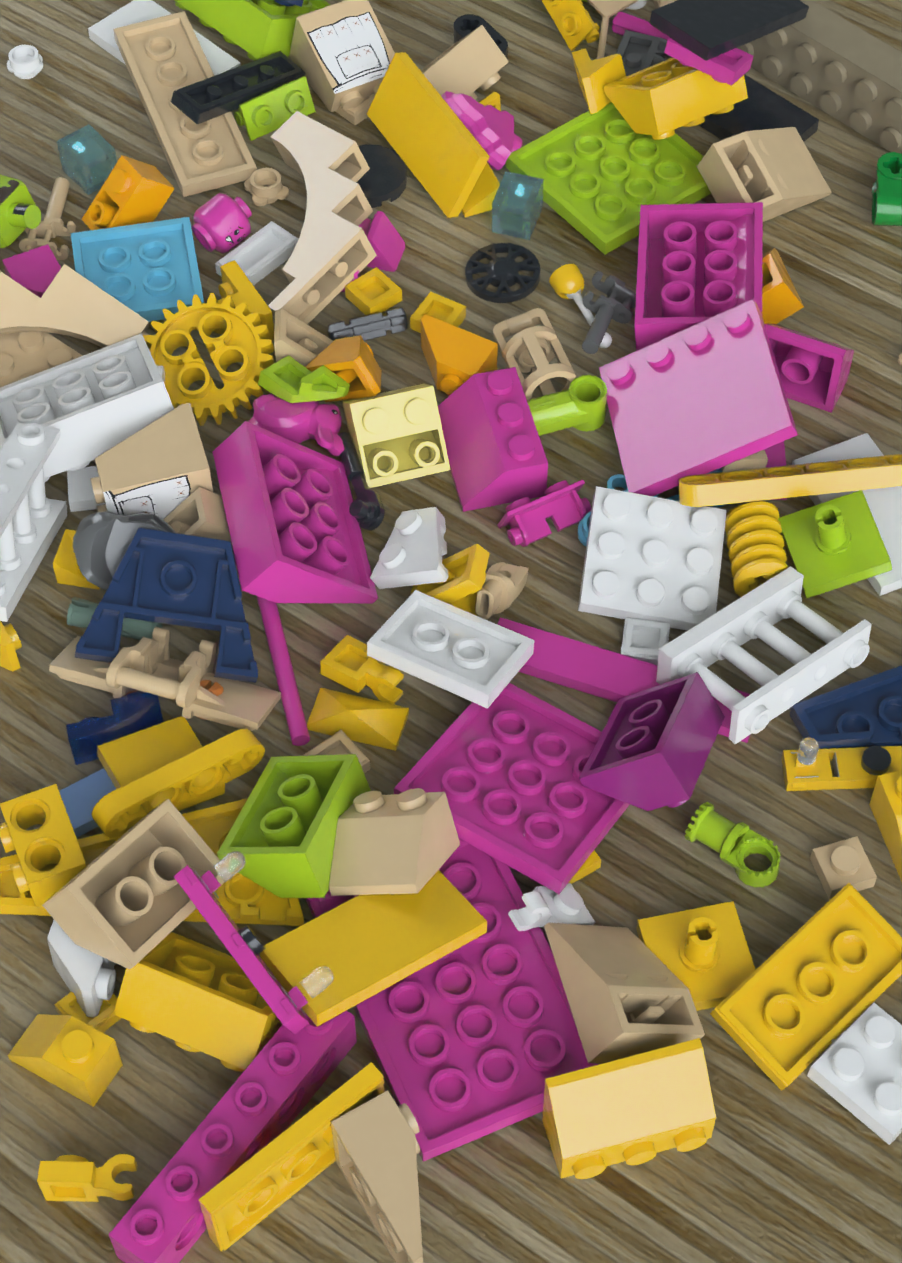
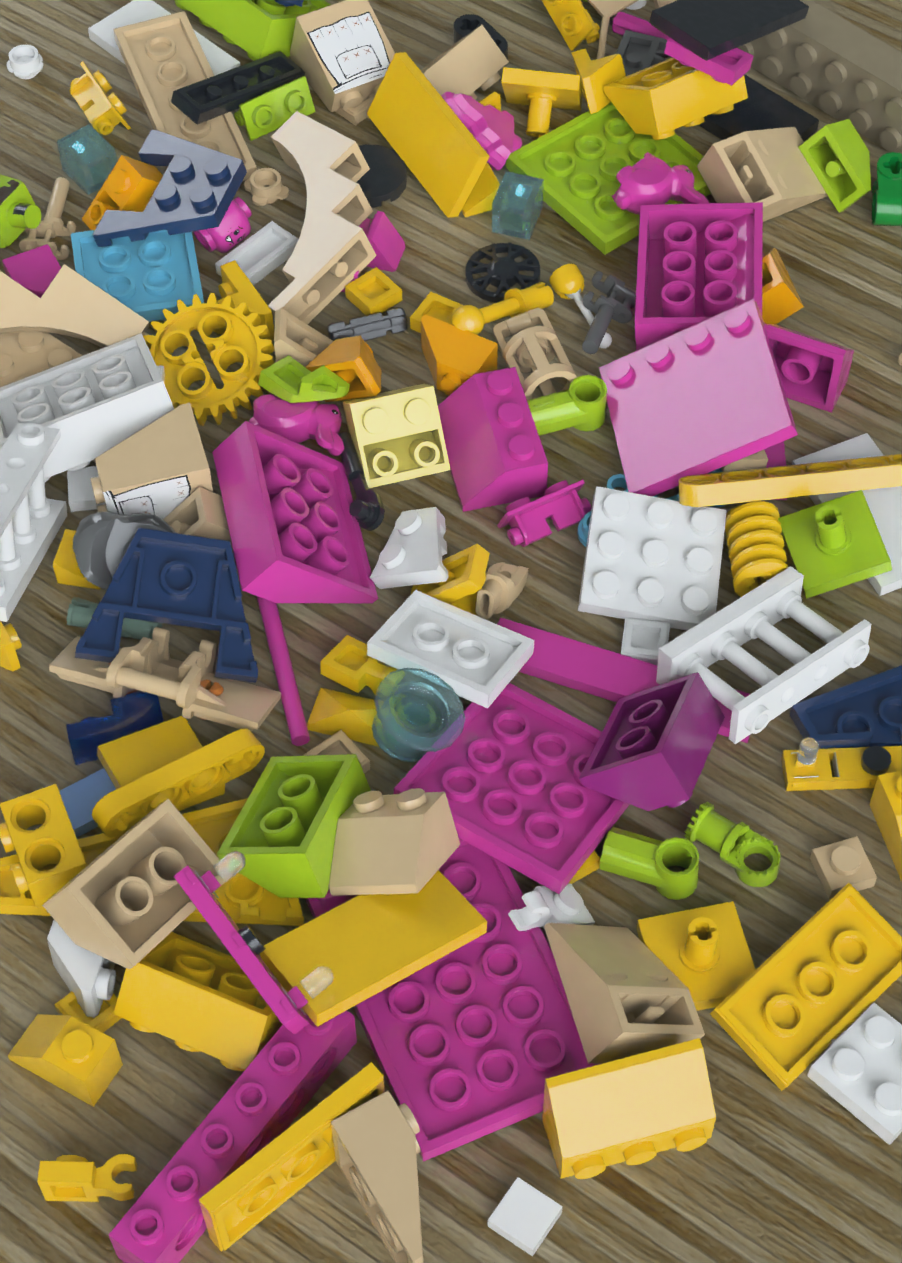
(99, 107): none -> yellow hinge
(188, 197): none -> wing
(416, 714): none -> clear light blue piece
(515, 302): none -> yellow pin
(525, 1216): none -> white tile
(542, 93): none -> yellow tile
(648, 861): none -> lime piece
(655, 183): none -> dark pink animal
(839, 162): none -> lime slope

